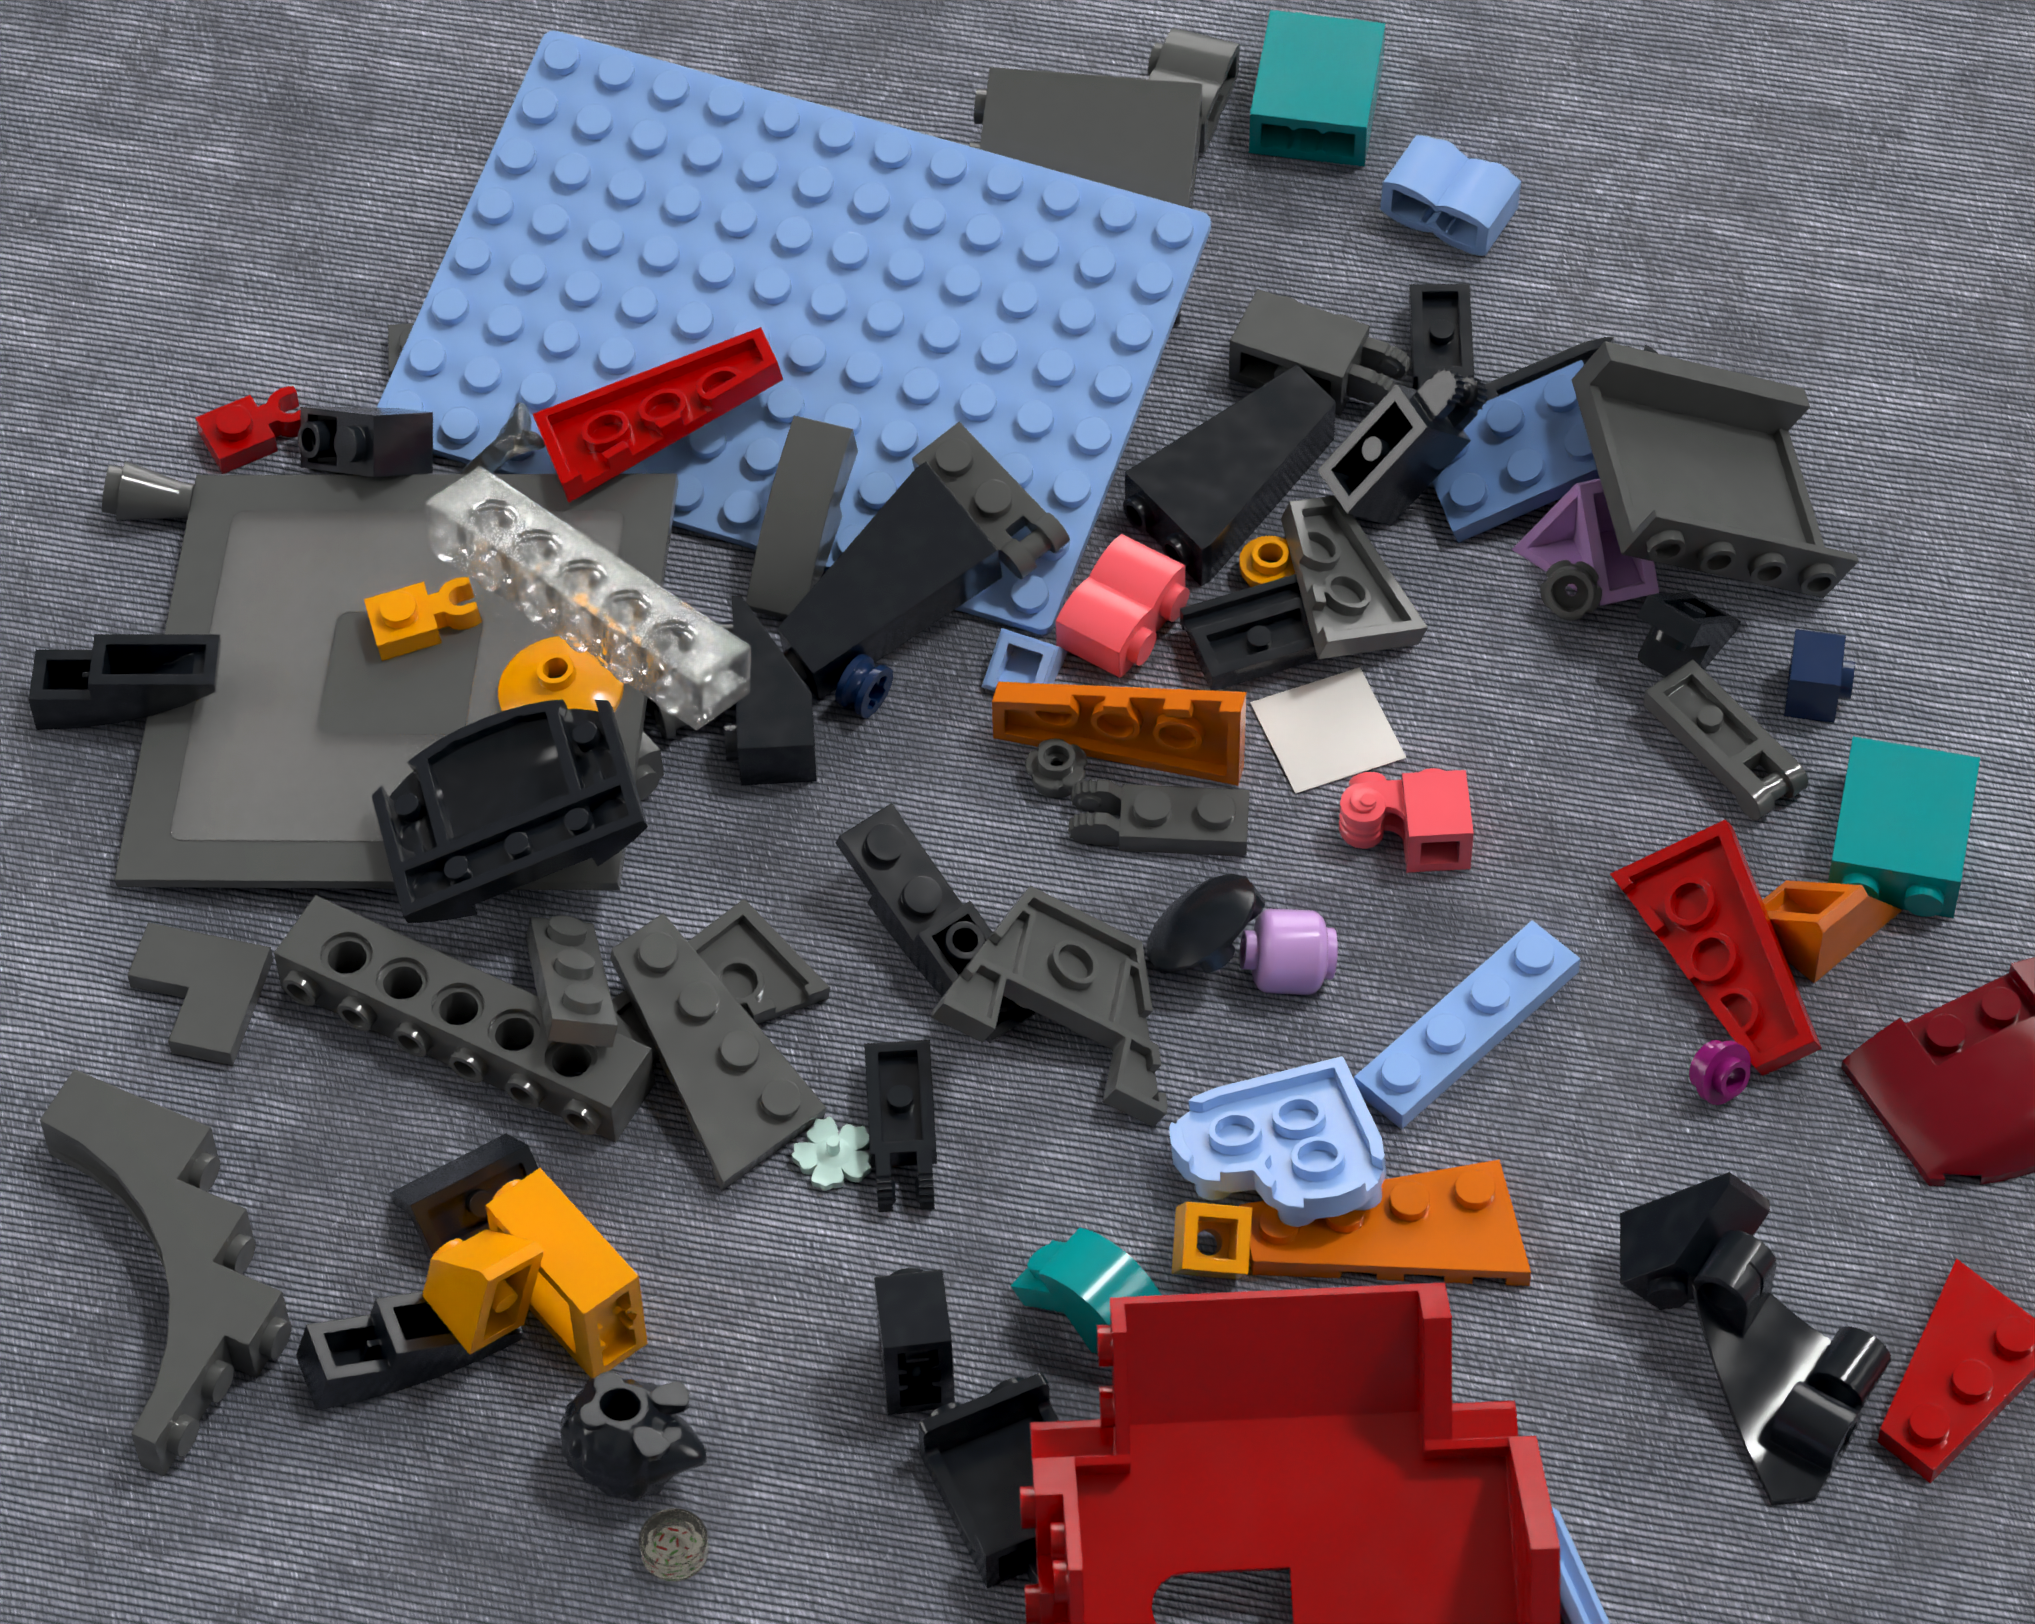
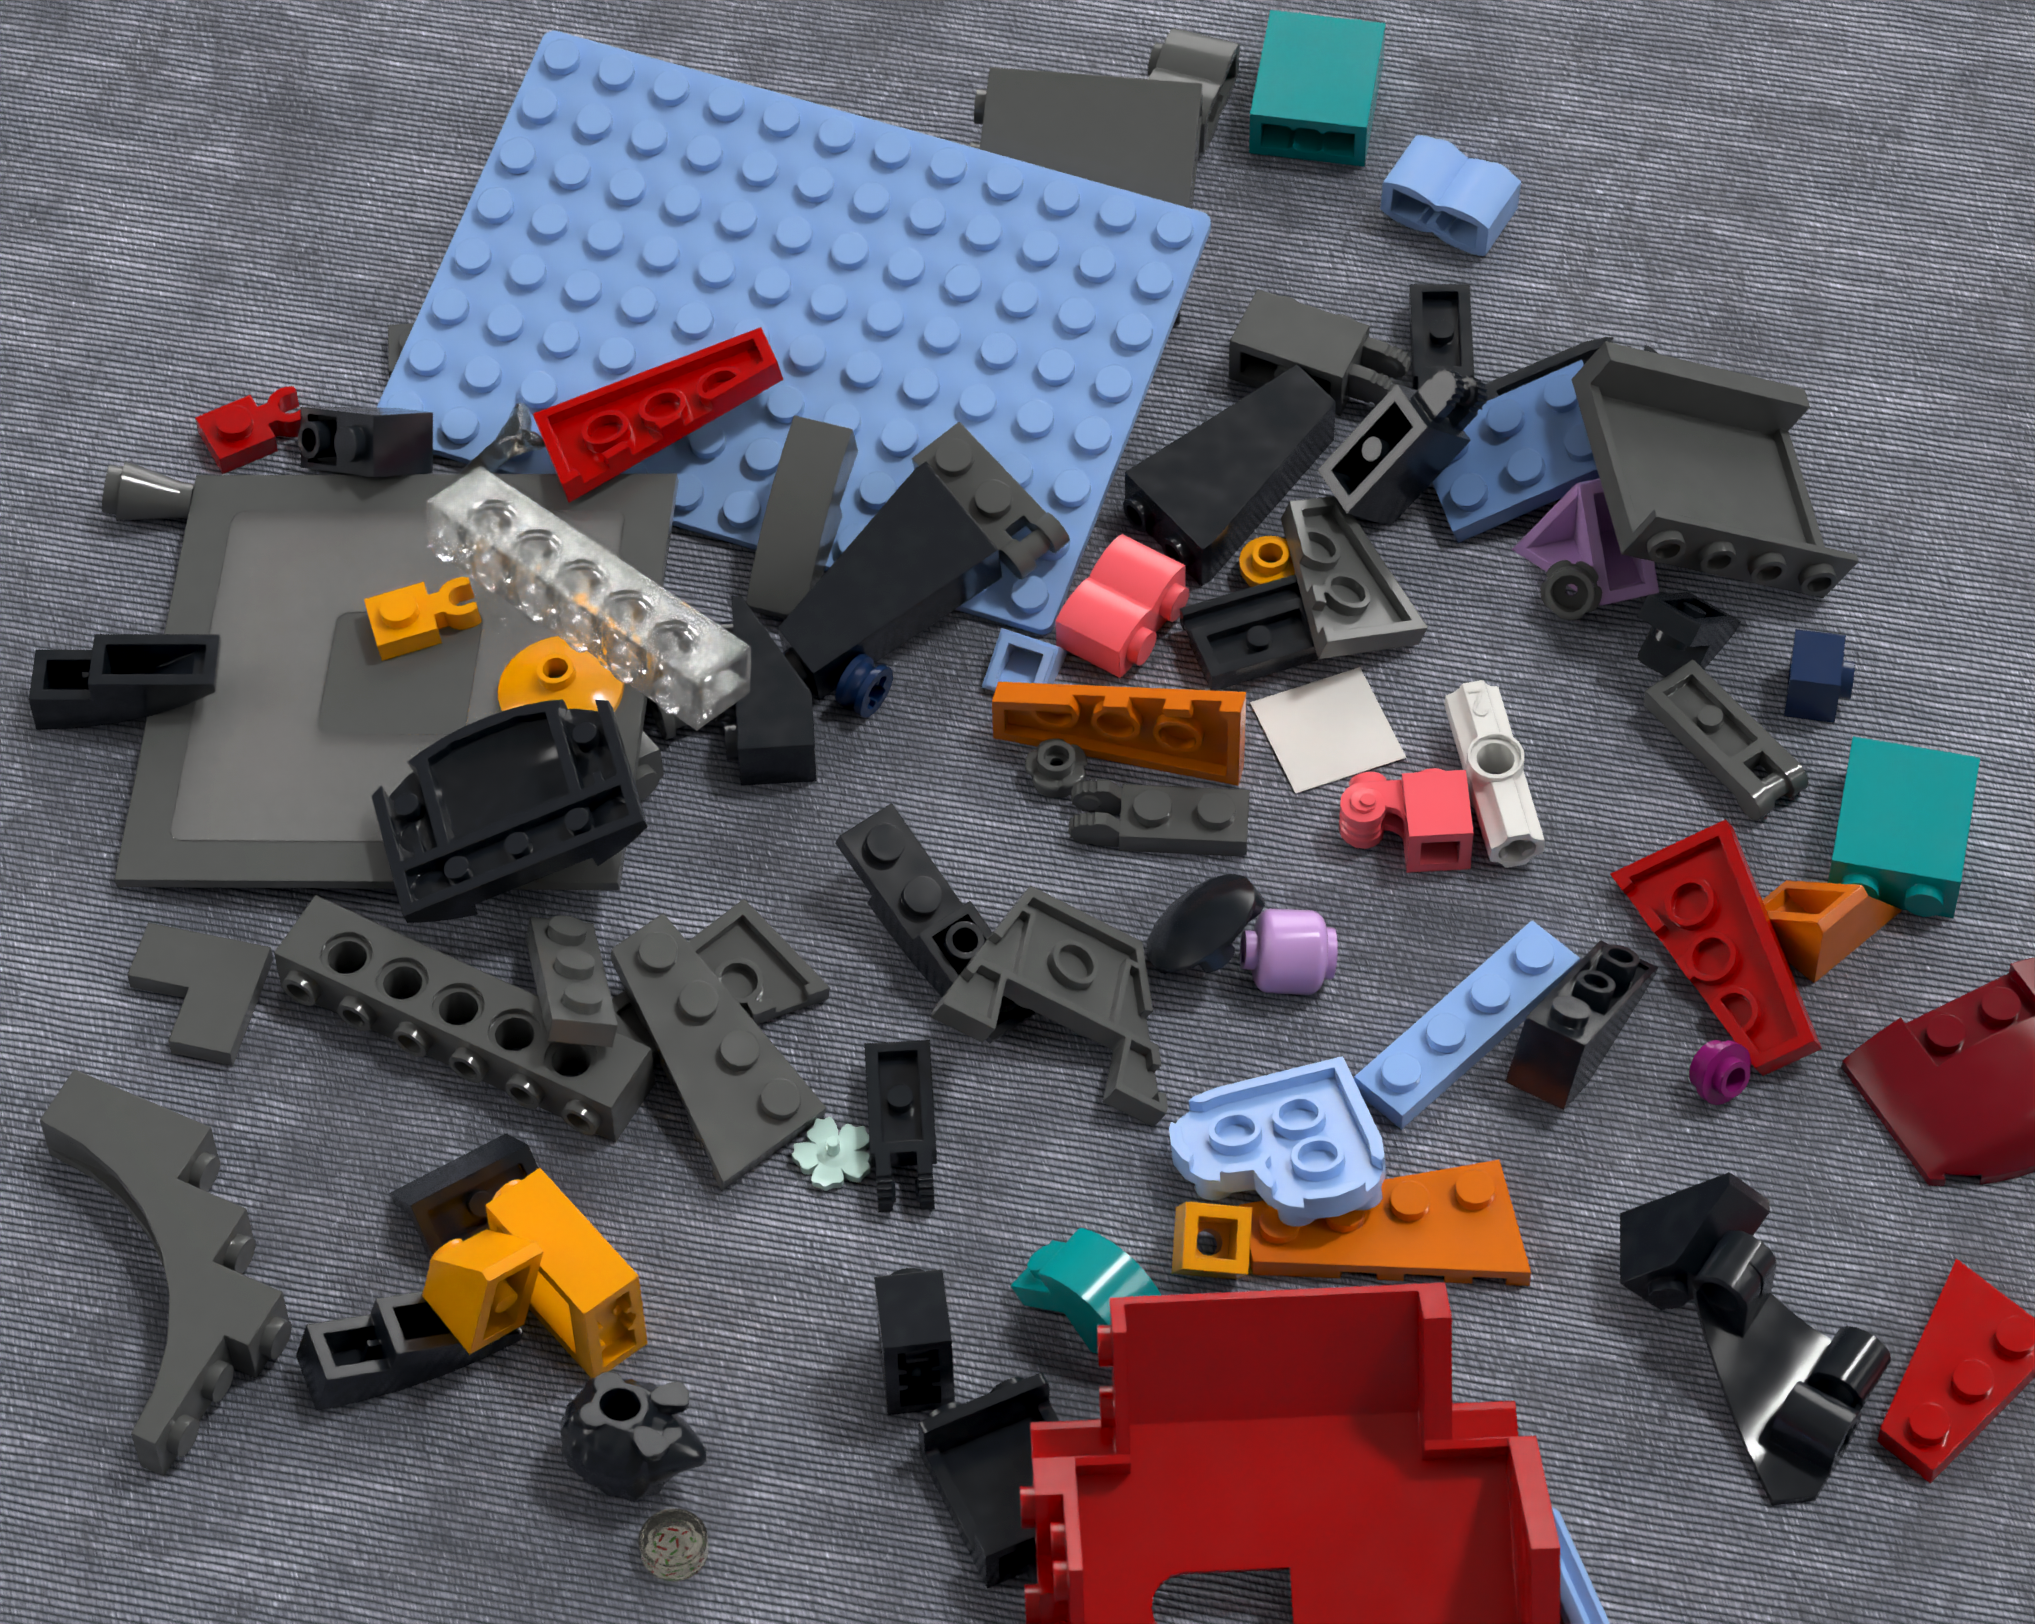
(1500, 799): none -> white piece
(1578, 1023): none -> black slope

